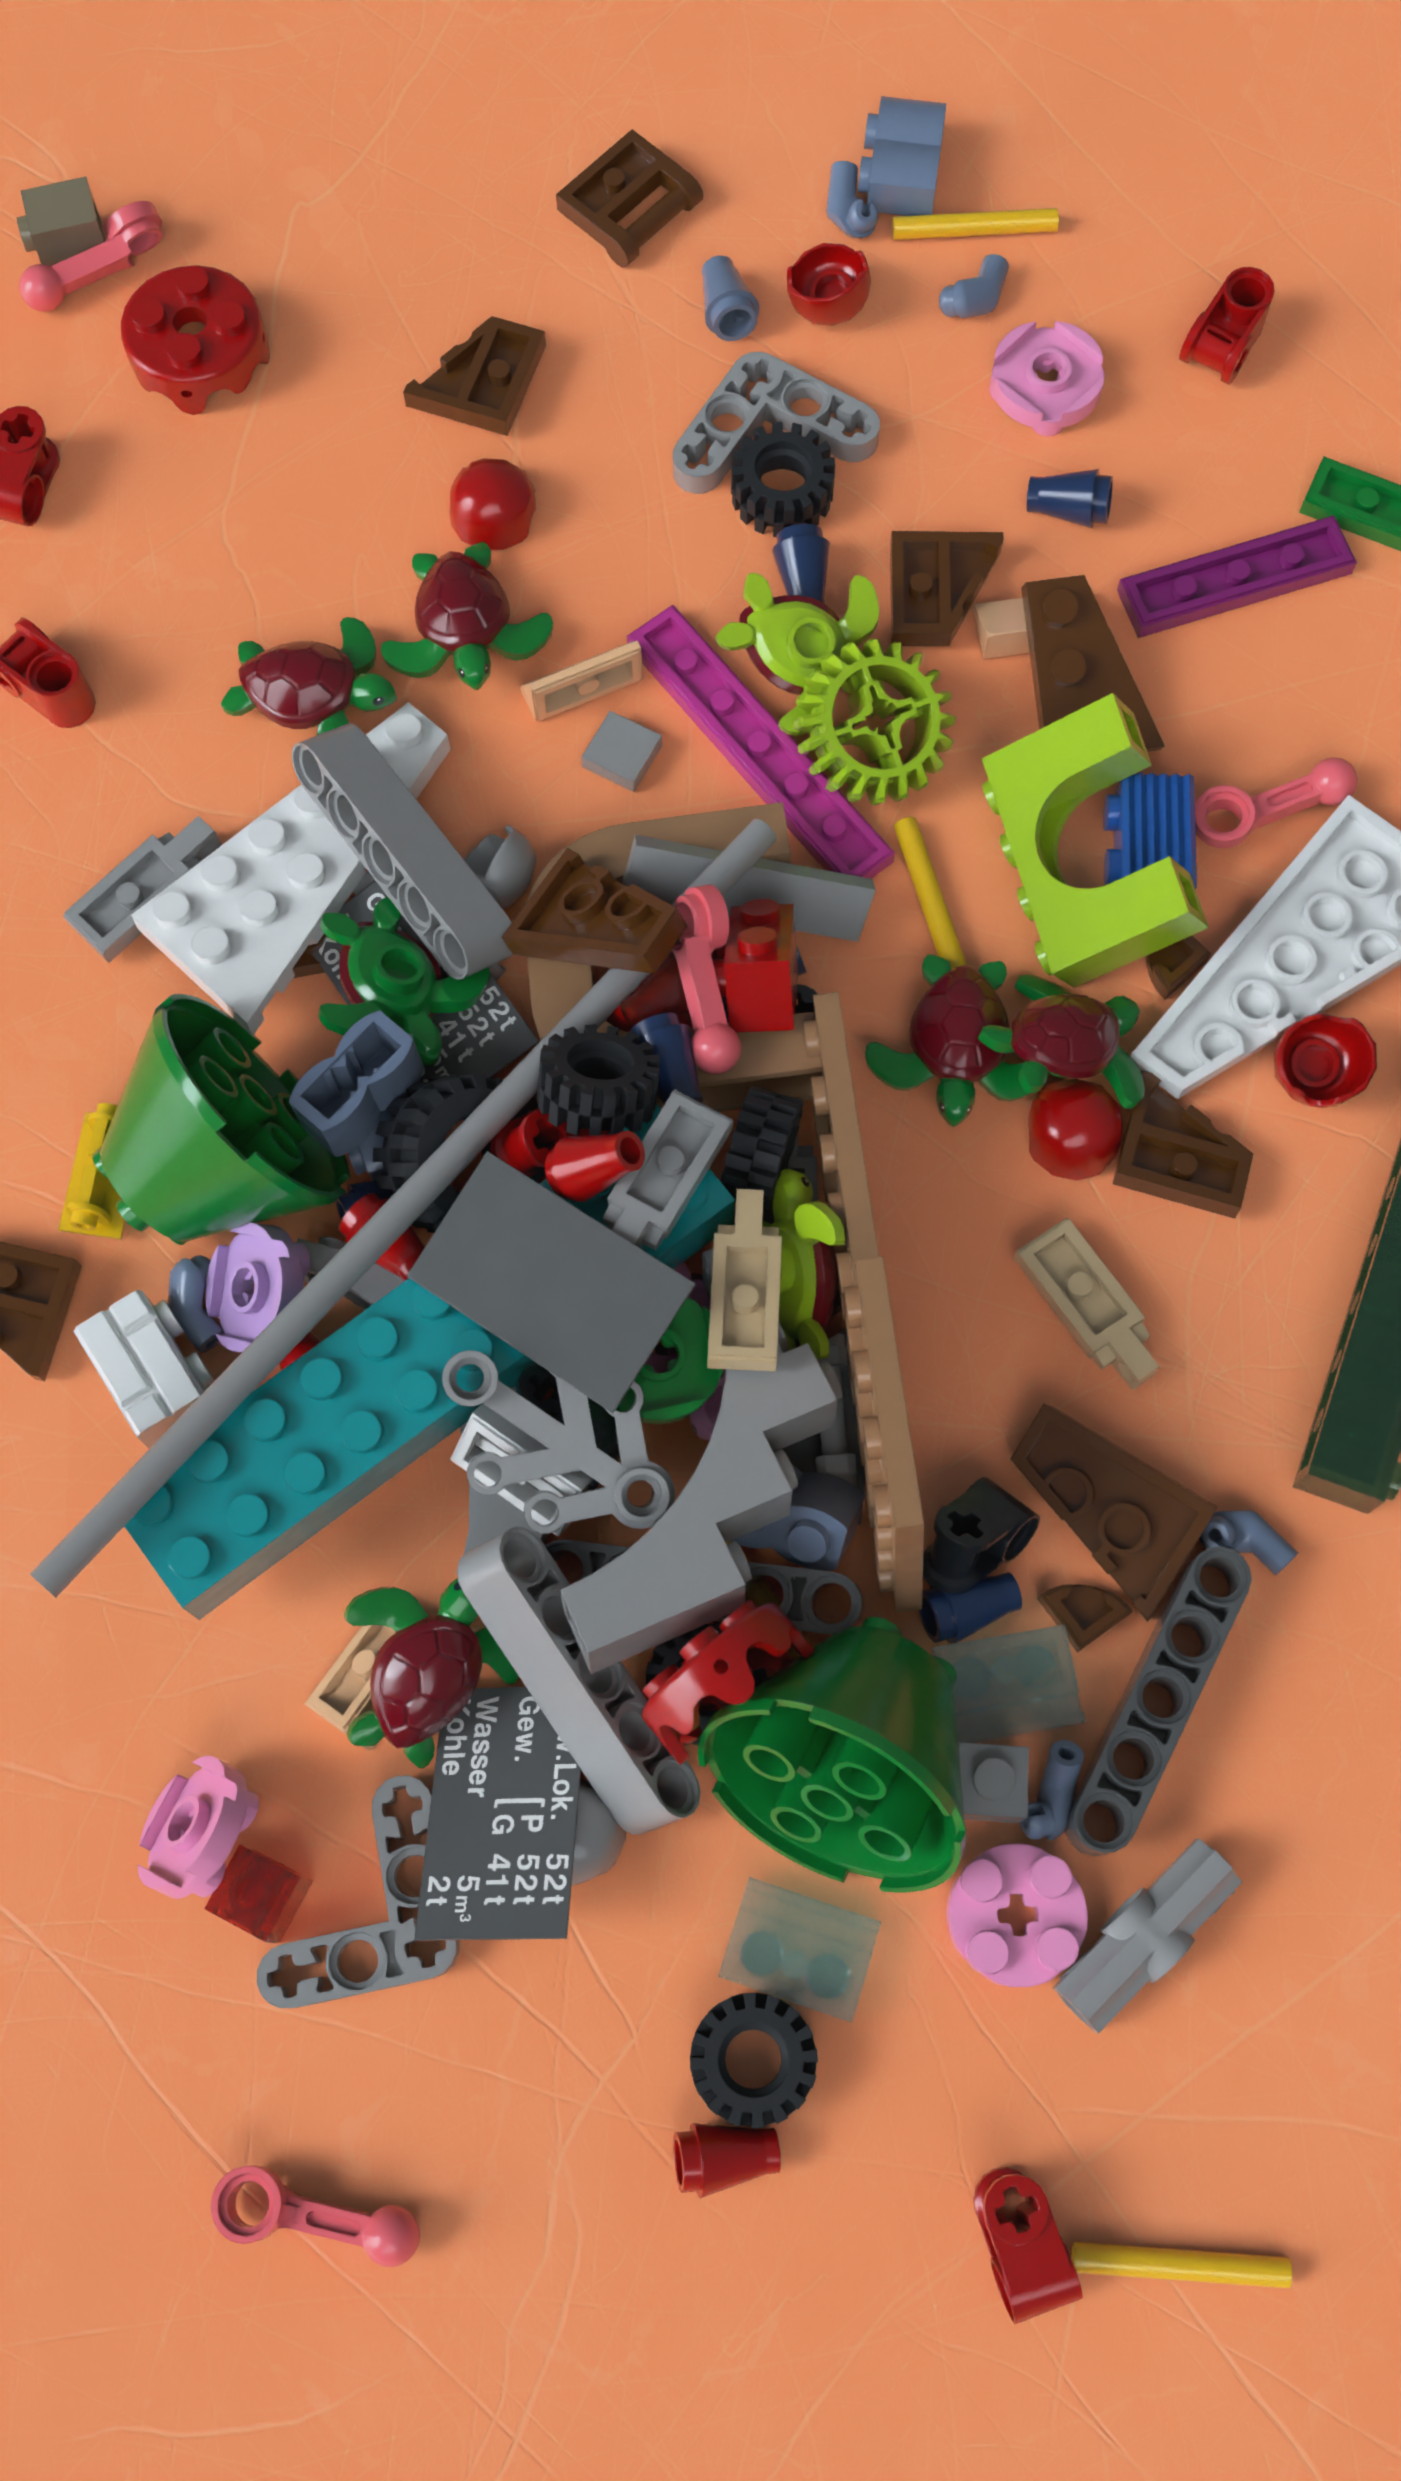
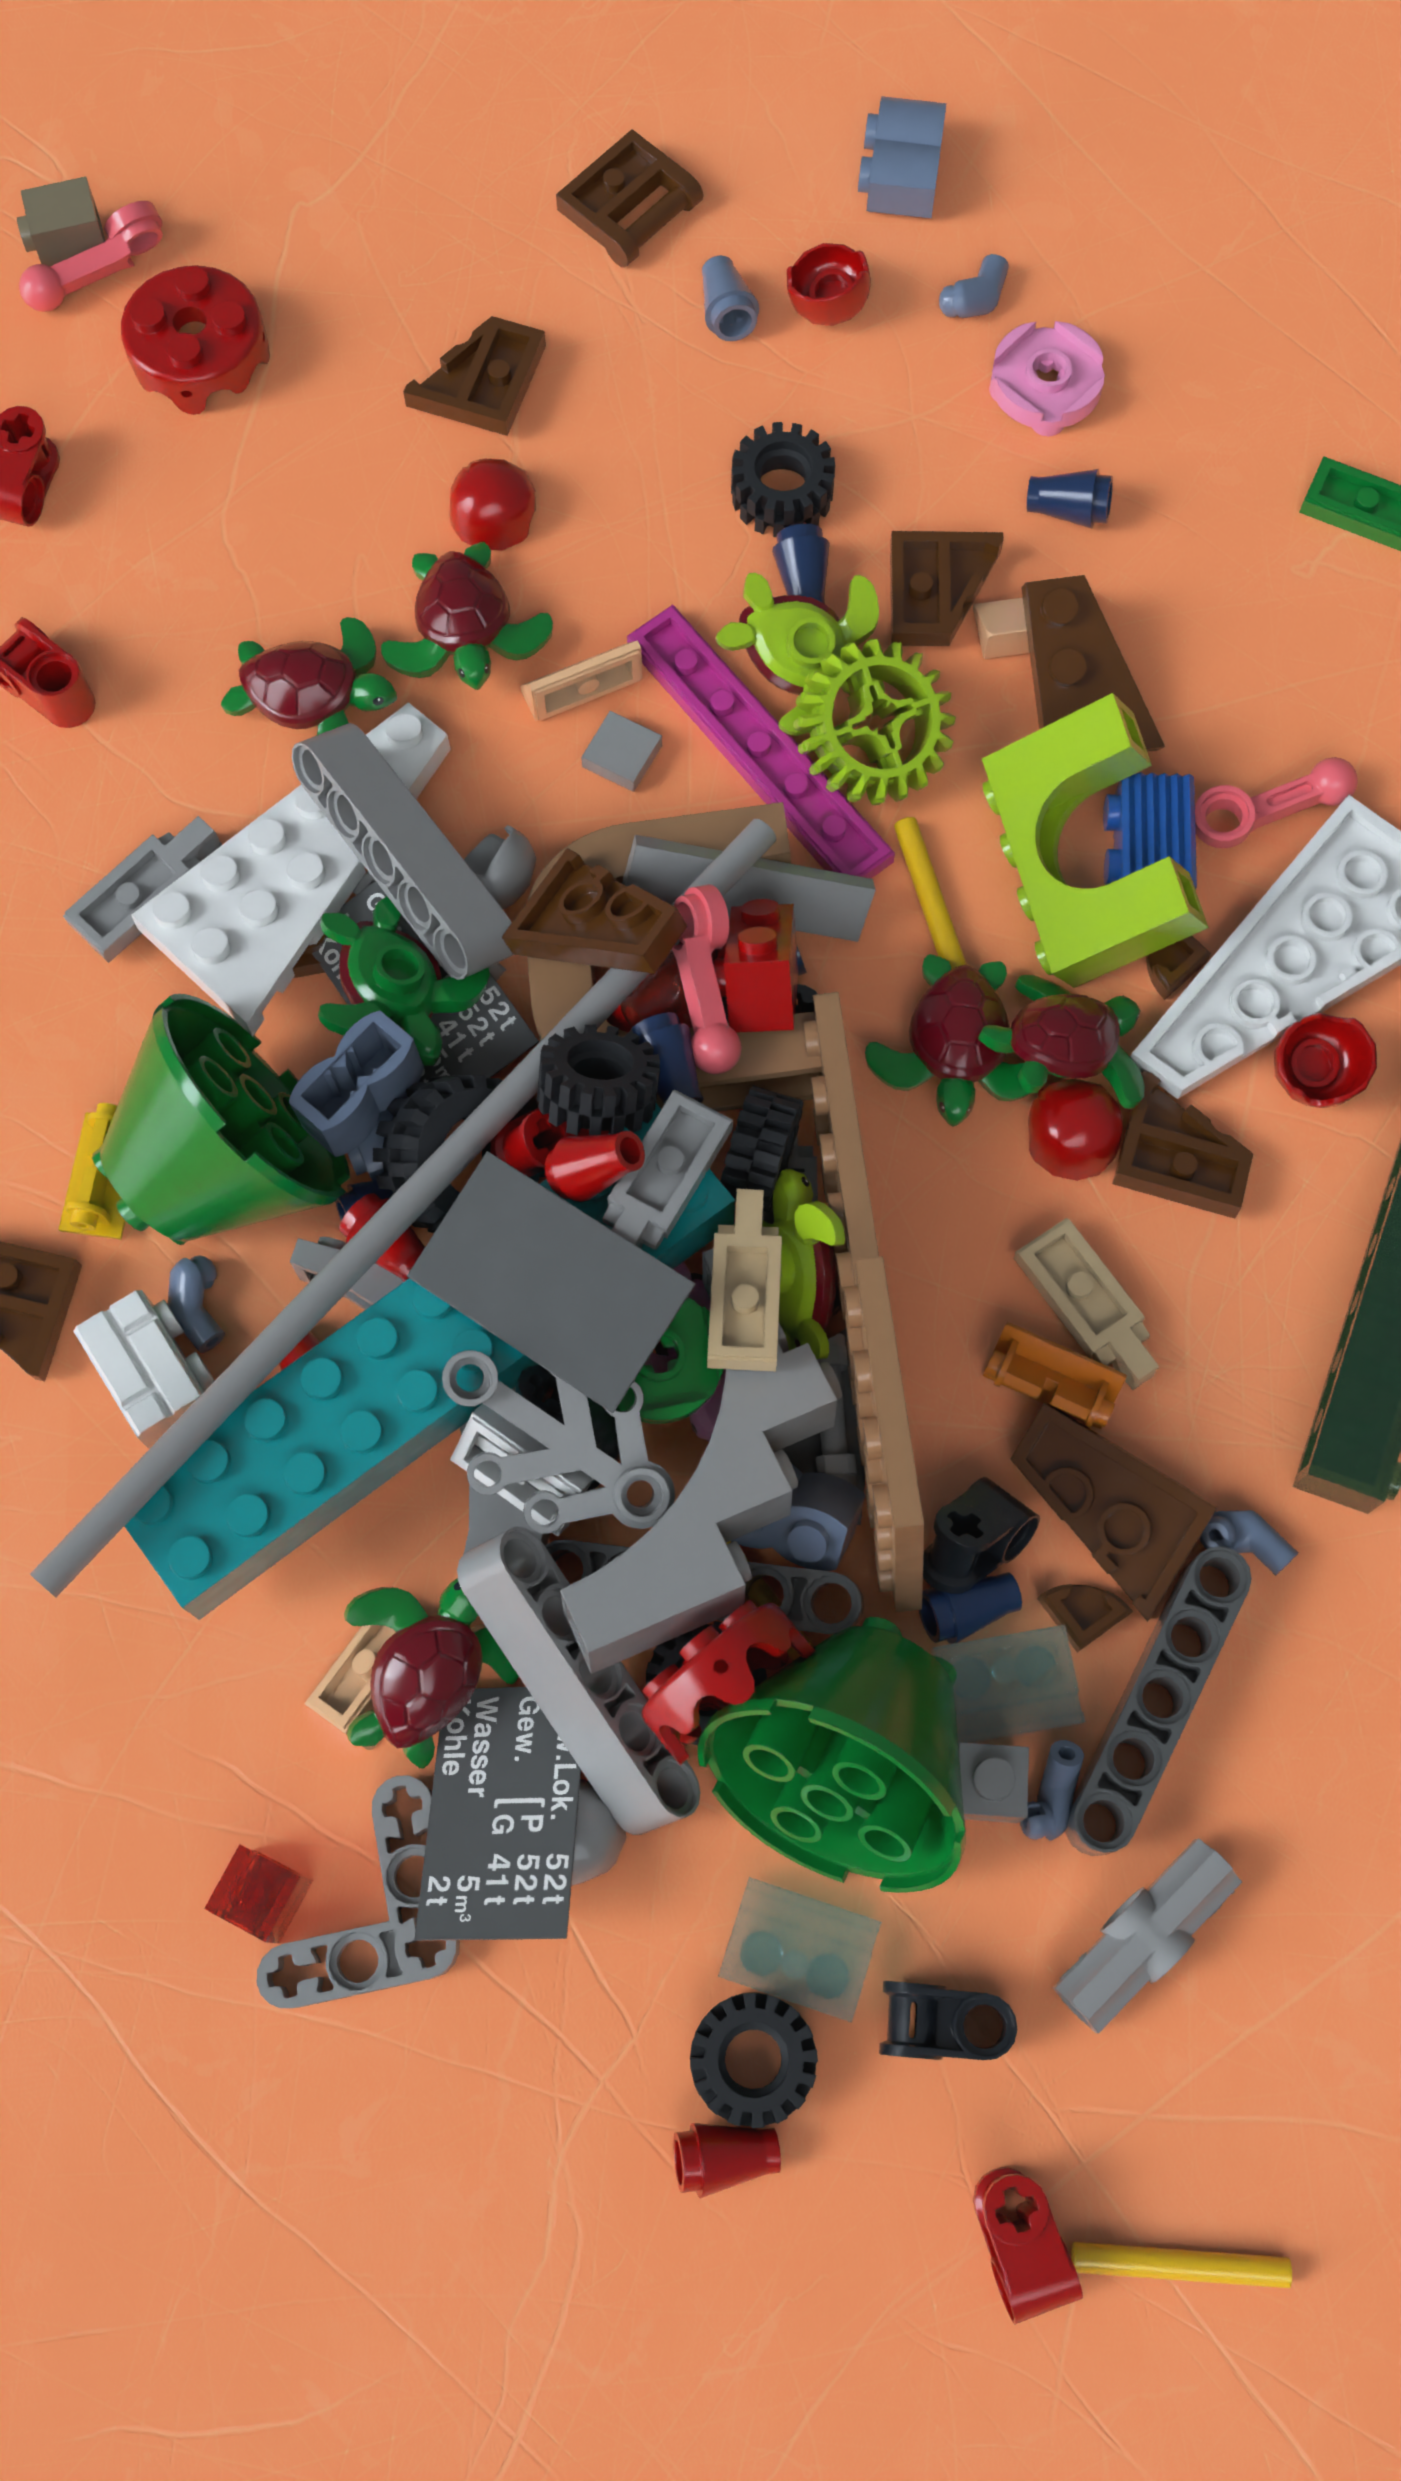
(196, 1829): bright pink plate -> none
(259, 1257): lavender plate -> none
(387, 2234): coral piece -> none
(770, 403): light grey beam -> none
(844, 207): sand blue arm -> none
(940, 2023): none -> black piece
(975, 224): yellow bar -> none
(1049, 1941): bright pink plate -> none
(1055, 1375): none -> orange hinge
(1230, 323): red piece -> none
(1236, 576): magenta tile -> none

